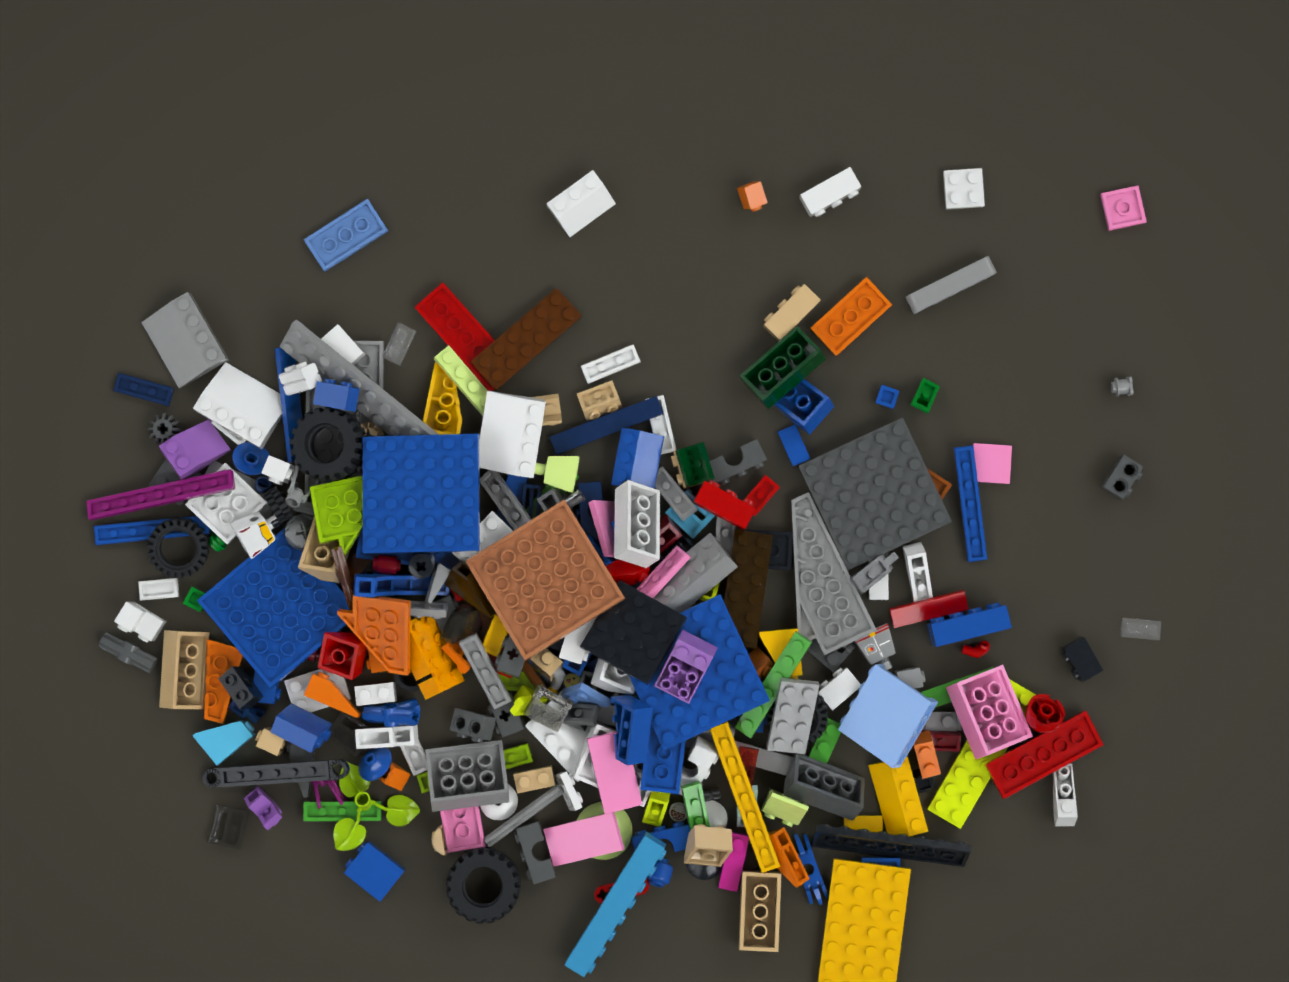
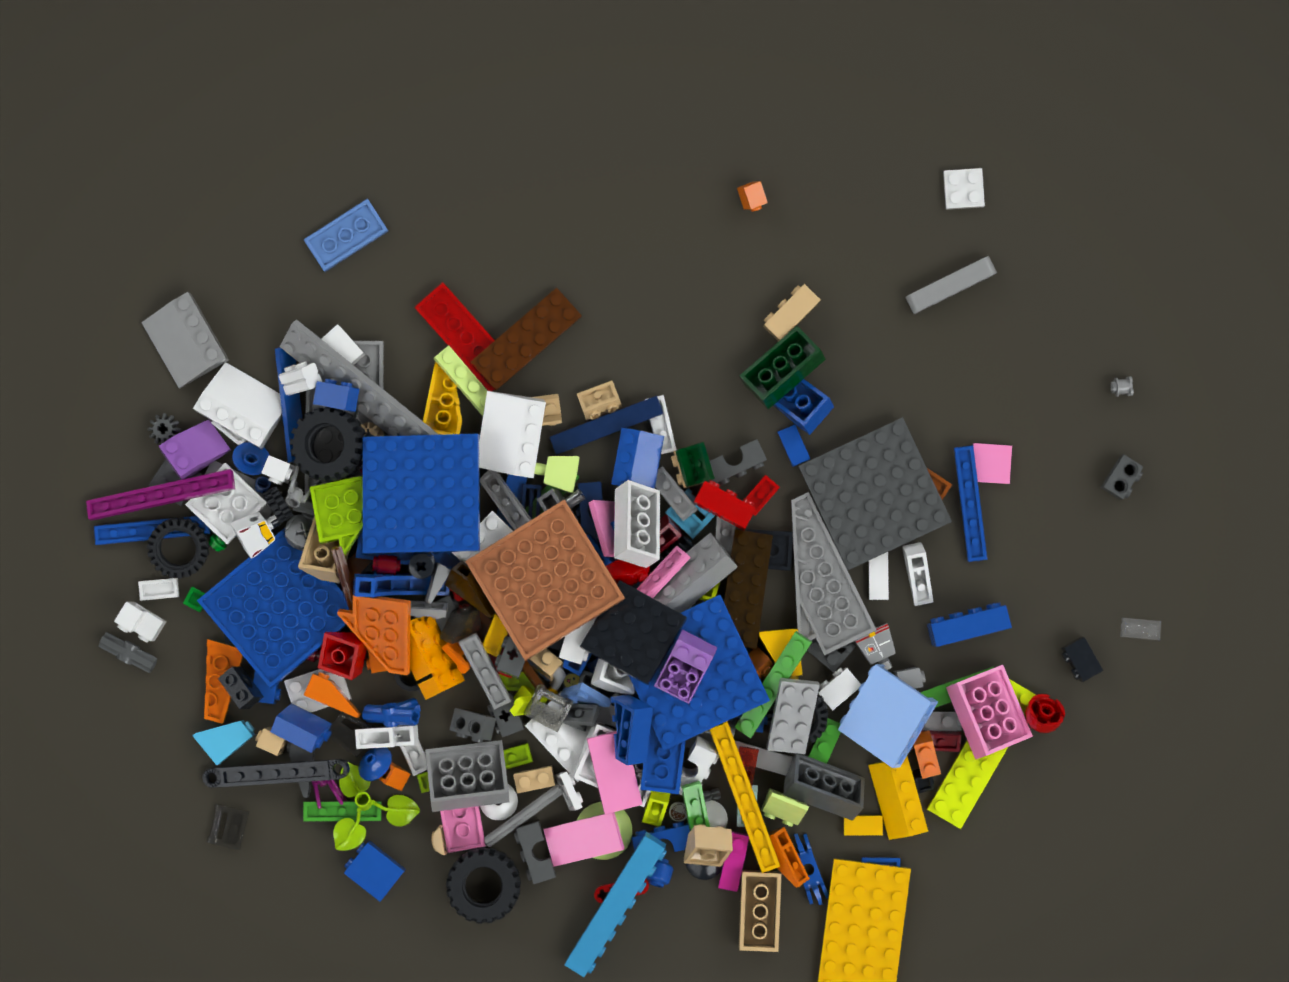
(143, 389): dark blue tile -> none
(183, 670): tan slope -> none
(250, 713): dark blue plate -> none
(263, 807): medium lavender brick -> none
(375, 693): white brick -> none
(399, 344): clear plate -> none
(581, 203): white slope -> none
(610, 364): white tile -> none
(830, 193): white brick -> none
(851, 316): orange plate -> none
(873, 572): flat silver hinge -> none
(887, 397): blue plate -> none
(889, 845): black plate -> none
(925, 395): green slope -> none
(928, 609): red tile -> none
(976, 651): red arm -> none
(1043, 755): red plate -> none
(1064, 797): white slope -> none
(1123, 208): bright pink tile -> none

